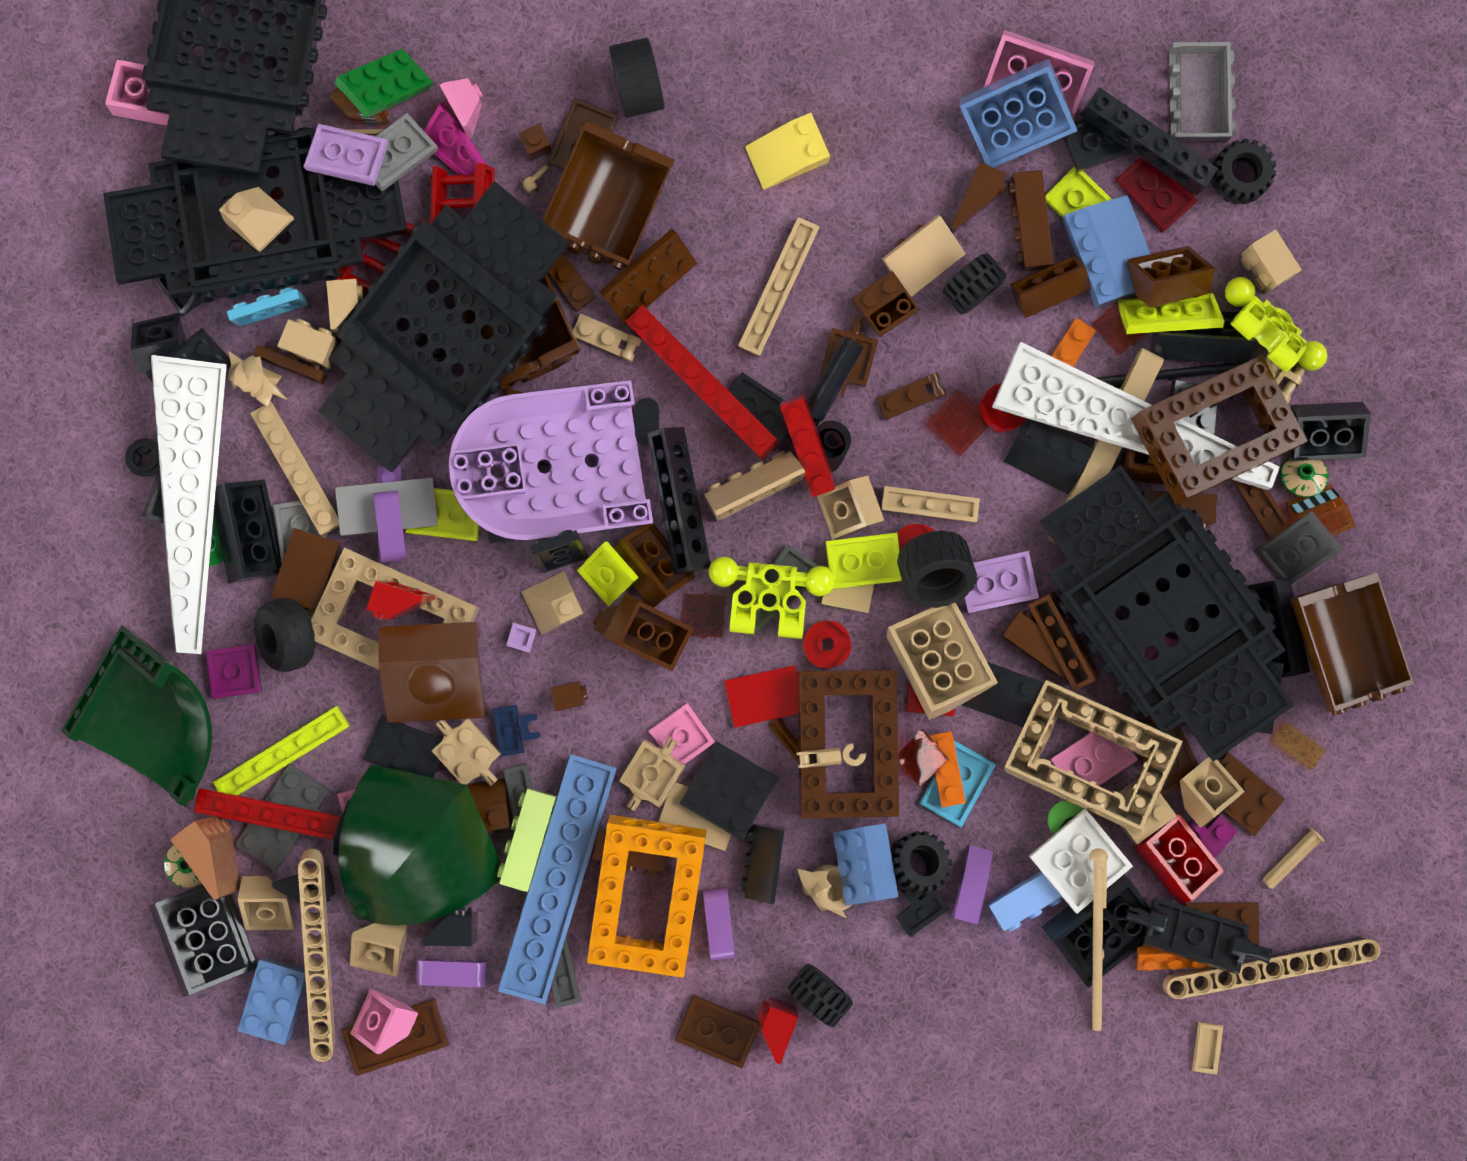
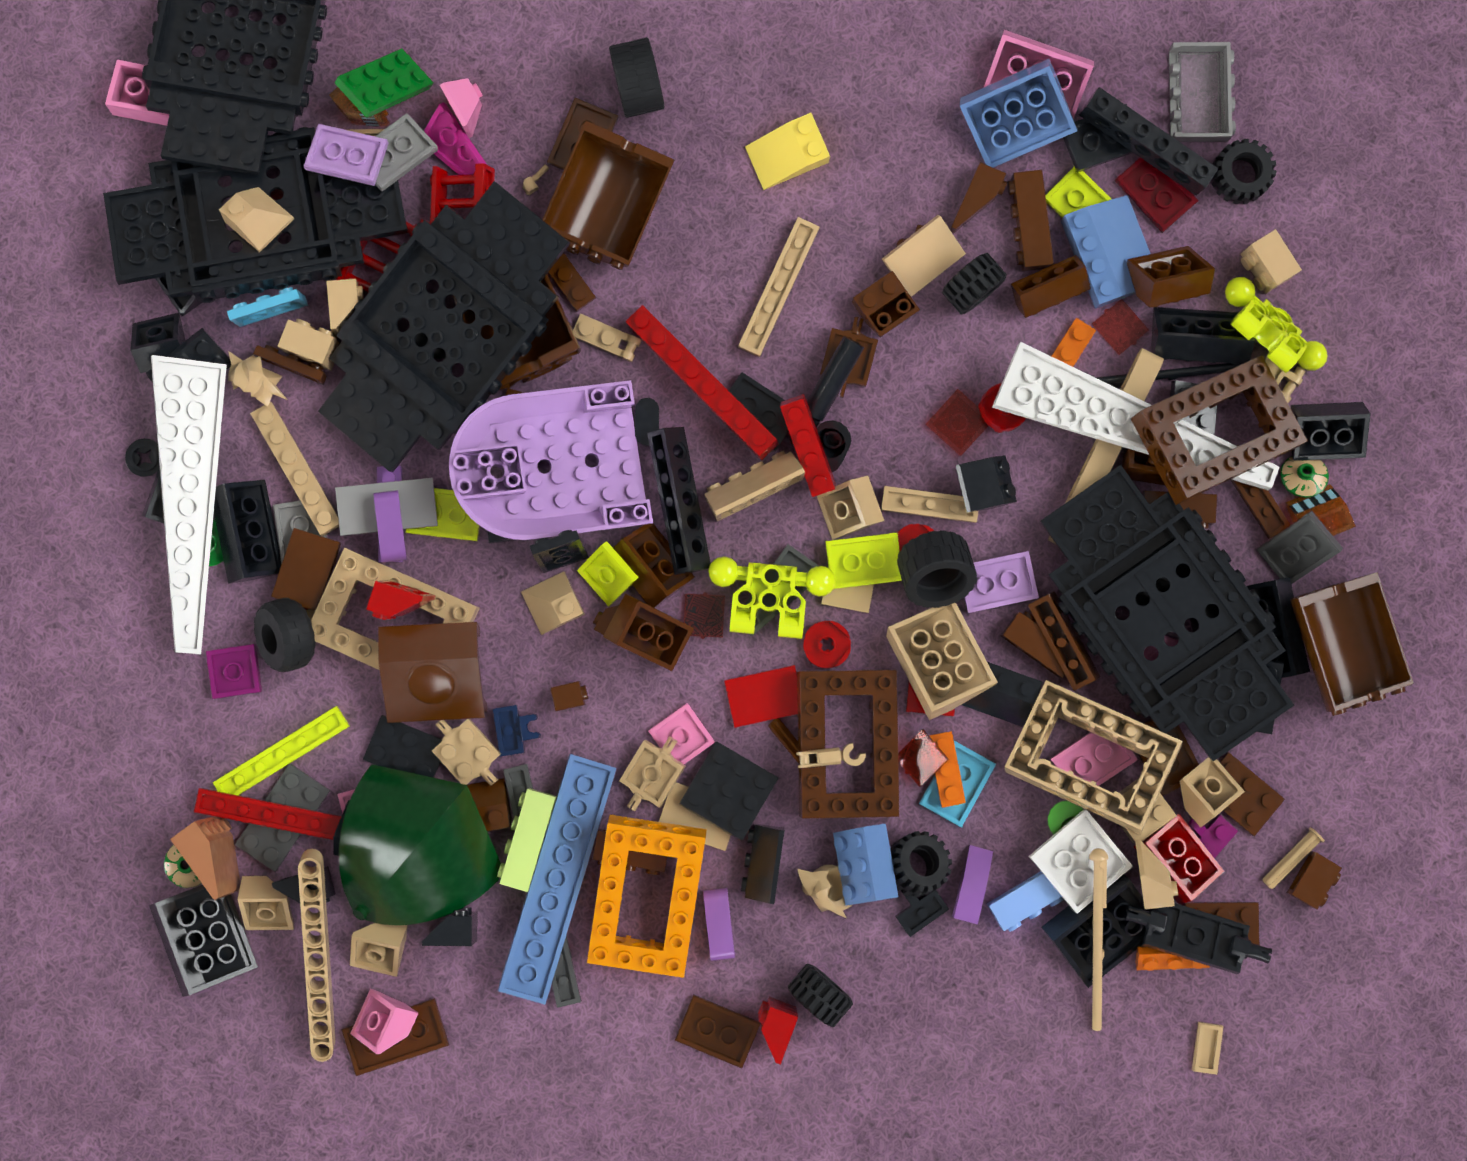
(145, 716): dark green panel -> none
(273, 1001): medium blue brick -> none
(454, 974): medium lavender beam -> none
(521, 637): lavender plate -> none
(535, 142): reddish brown brick -> none
(649, 276): reddish brown plate -> none
(910, 396): reddish brown plate -> none
(986, 483): none -> black slope
(1048, 455): black slope -> none
(1155, 879): none -> tan slope
(1182, 315): neon yellow tile -> none
(1282, 967): tan beam -> none
(1298, 745): clear yellow tile -> none
(1315, 880): none -> reddish brown brick

